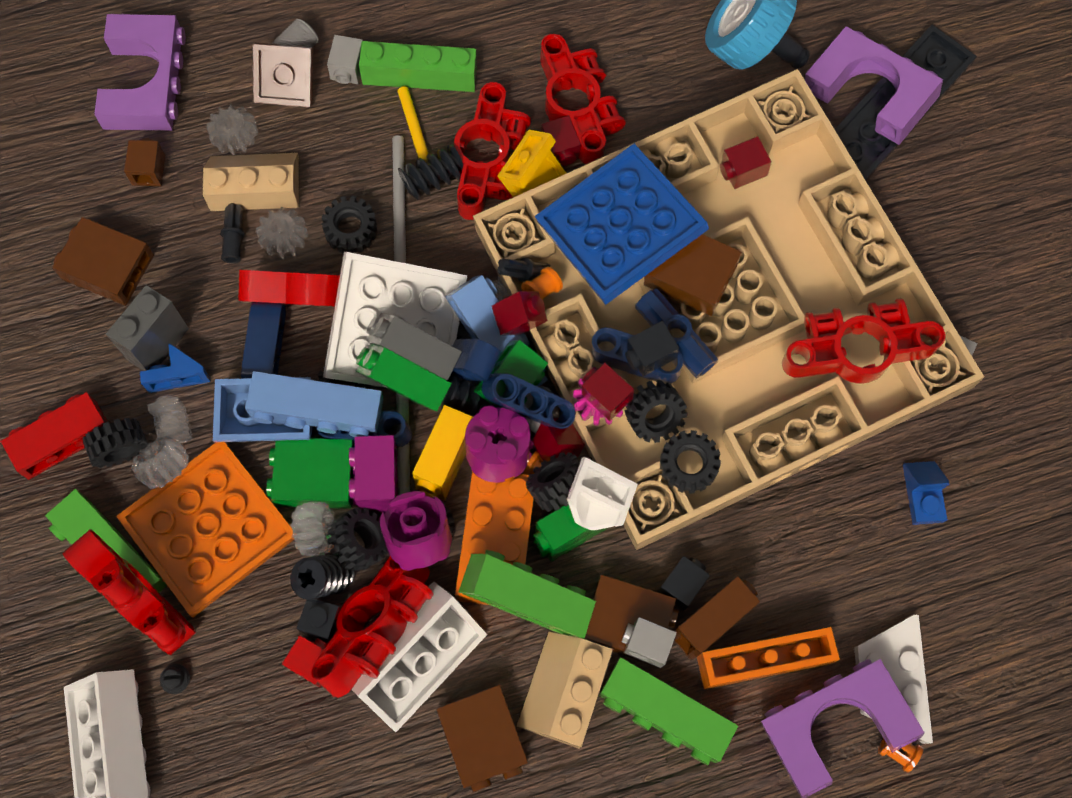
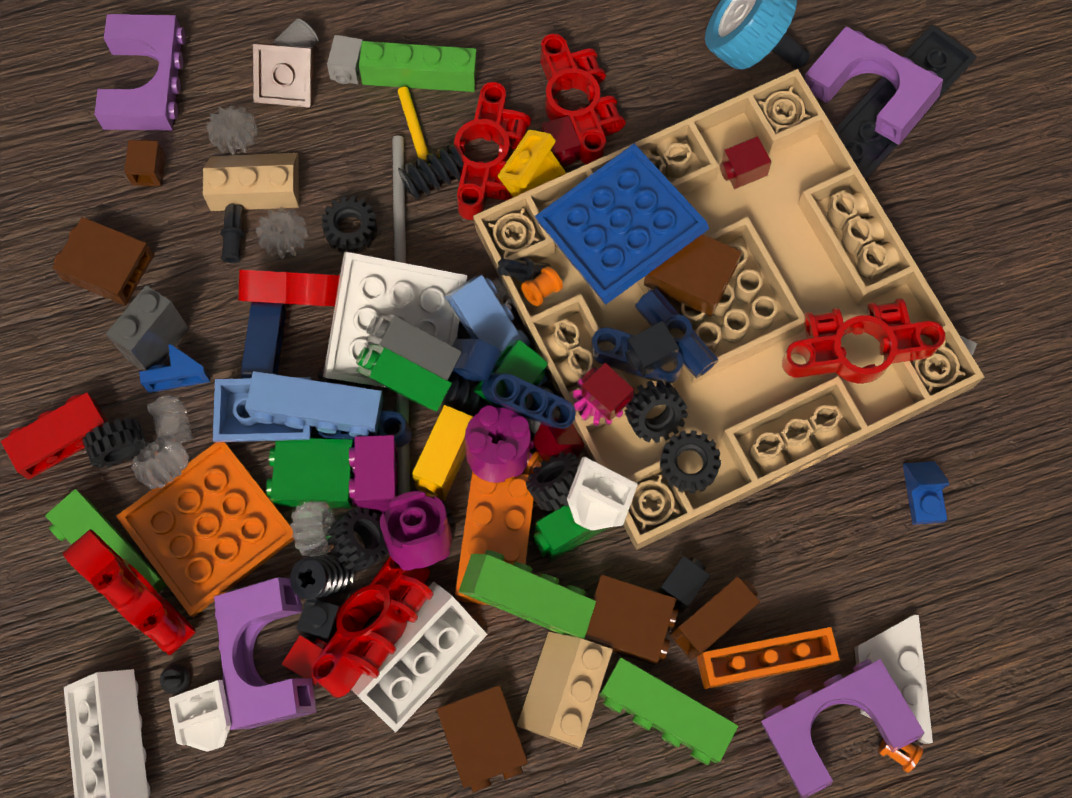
(201, 717): none -> white slope
(239, 620): none -> medium lavender arch
(519, 313): dark red brick -> none
(648, 642): light grey brick -> none

